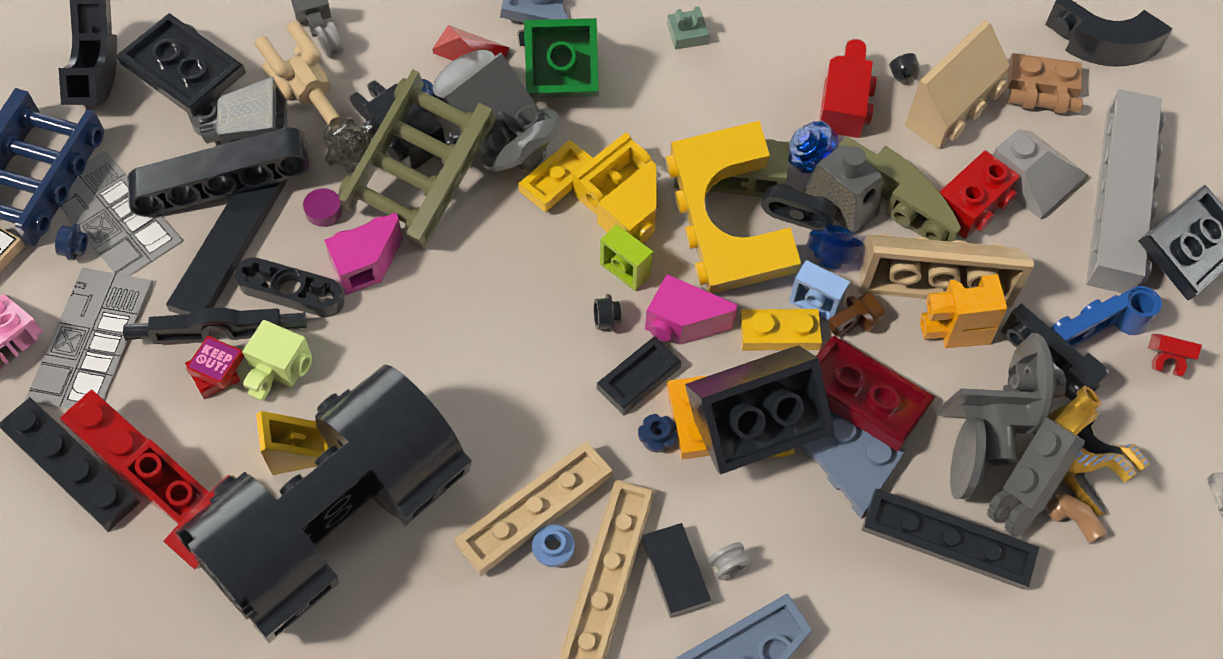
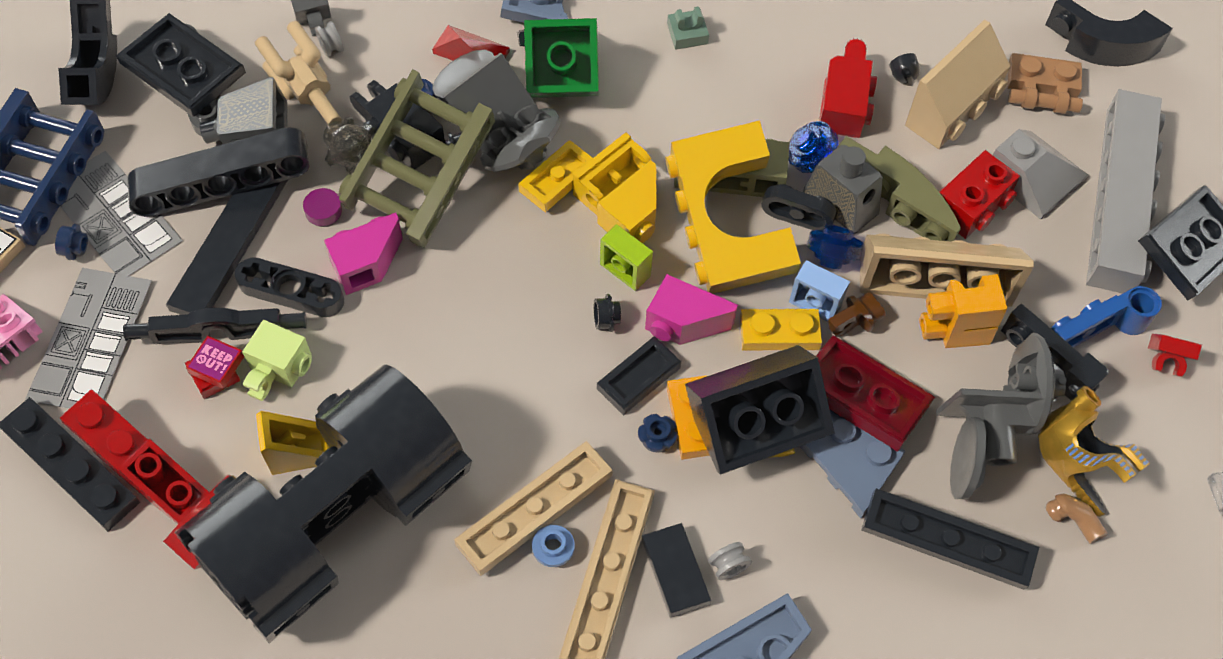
(1035, 477): dark grey hinge -> none

